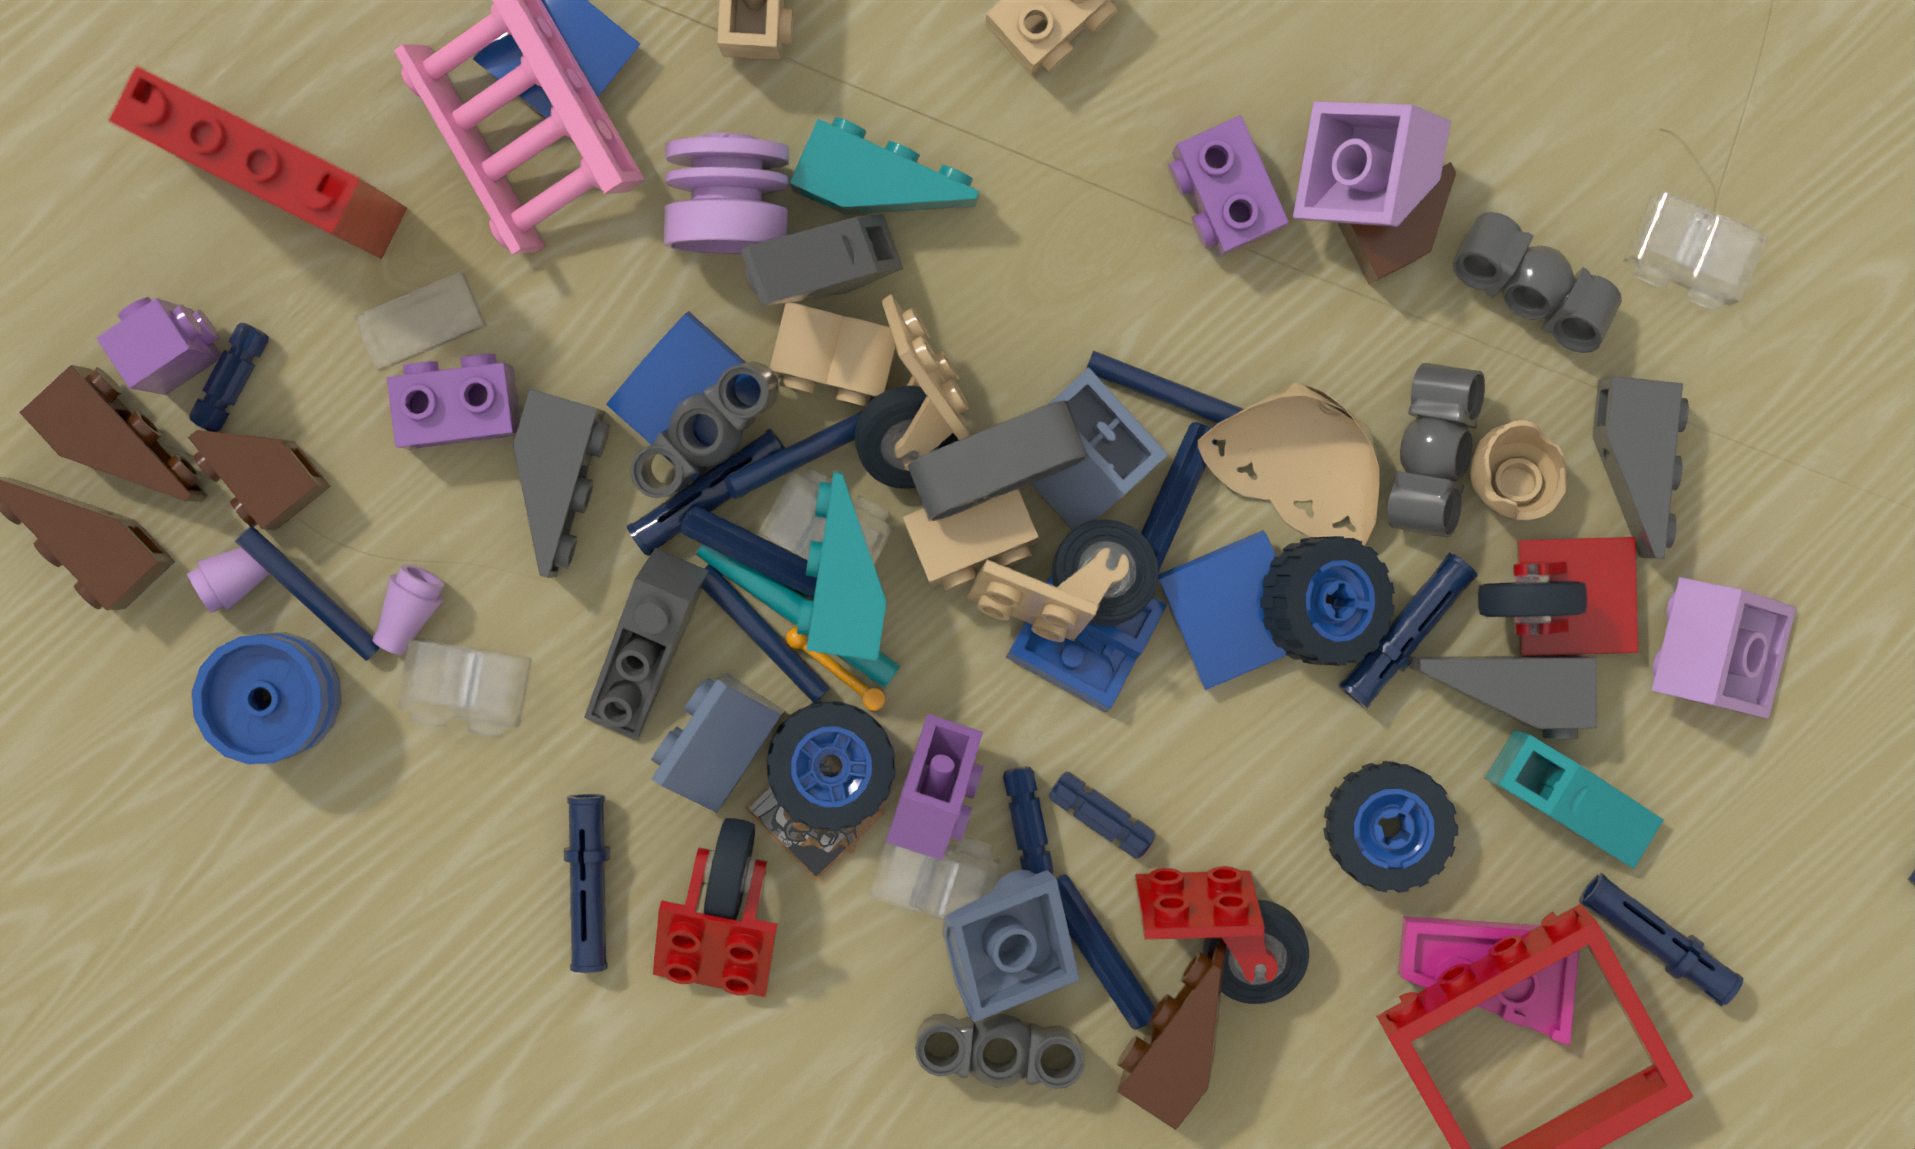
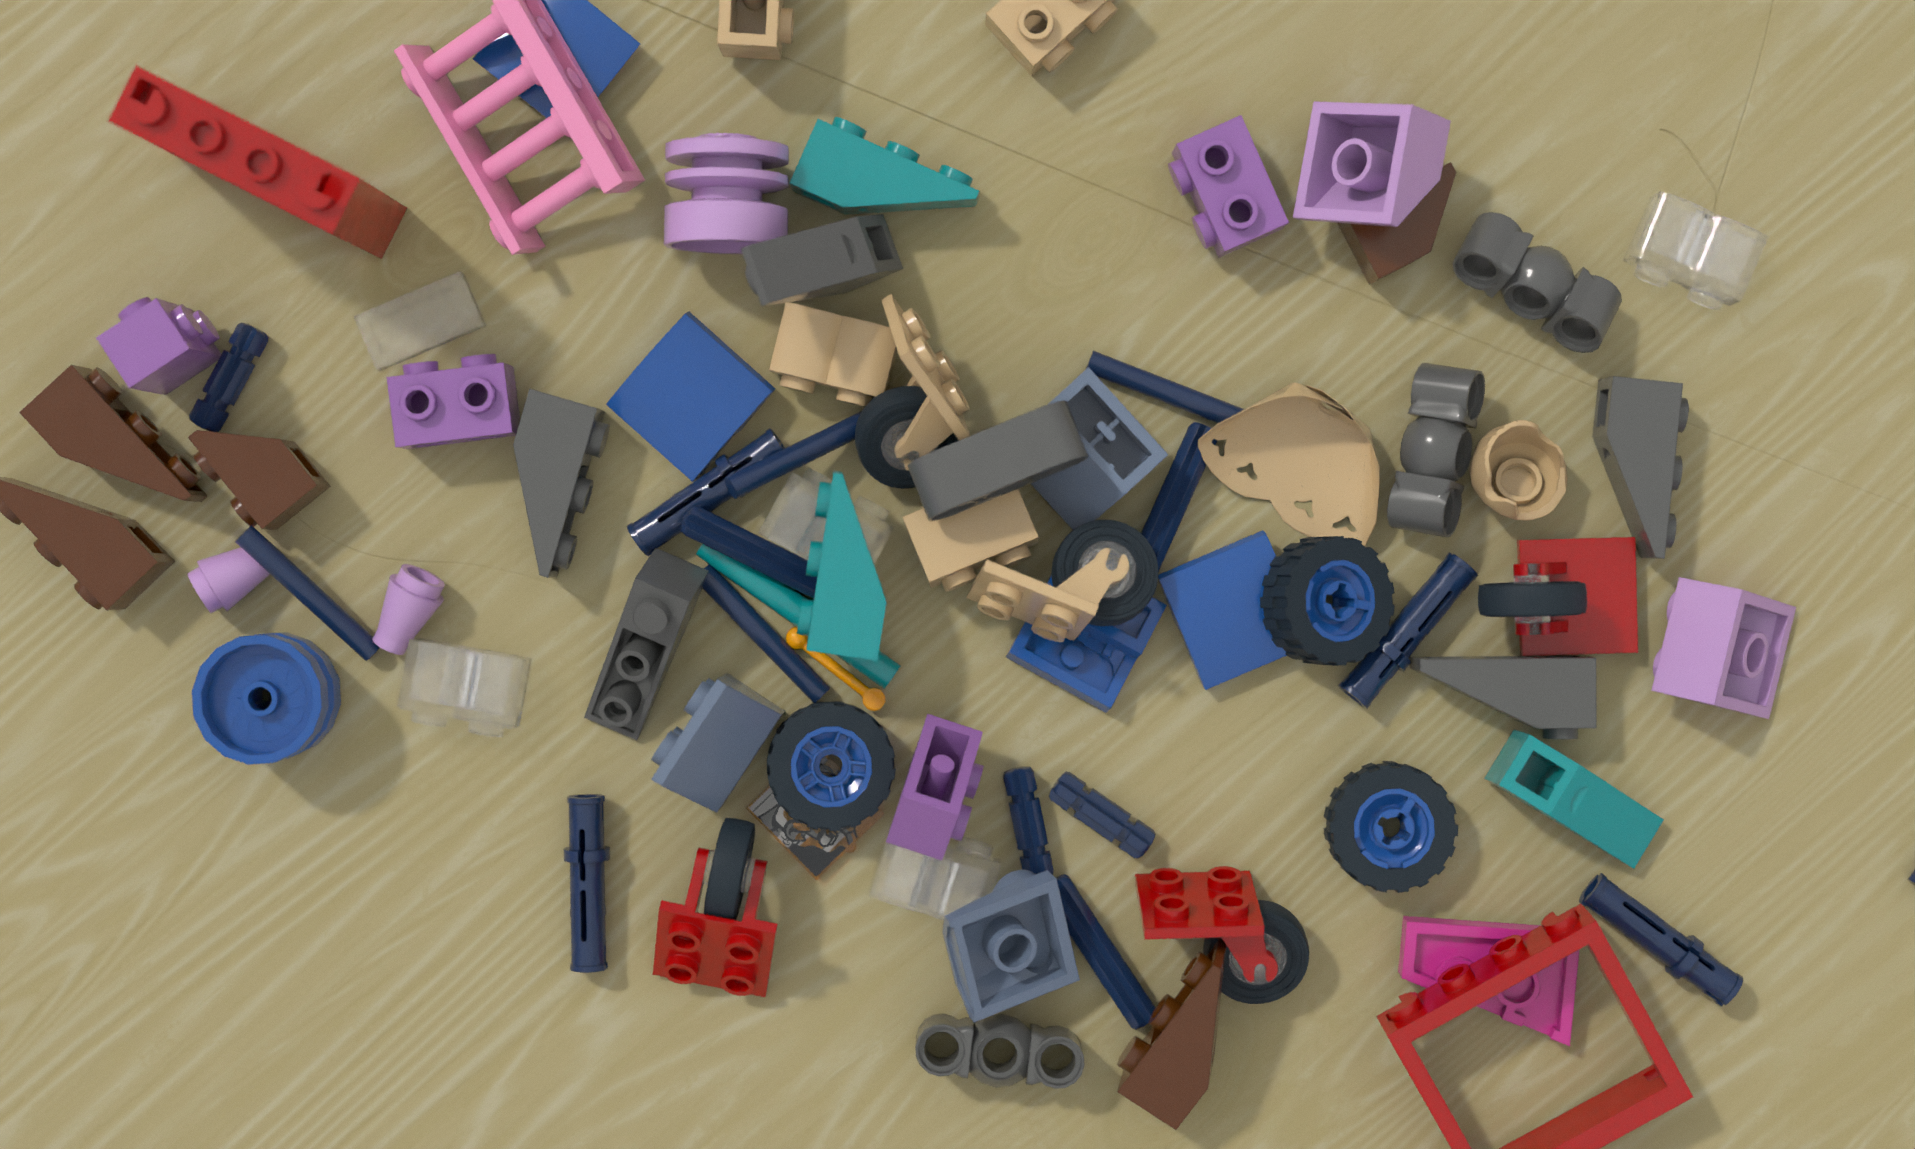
(680, 442): dark grey piece -> none

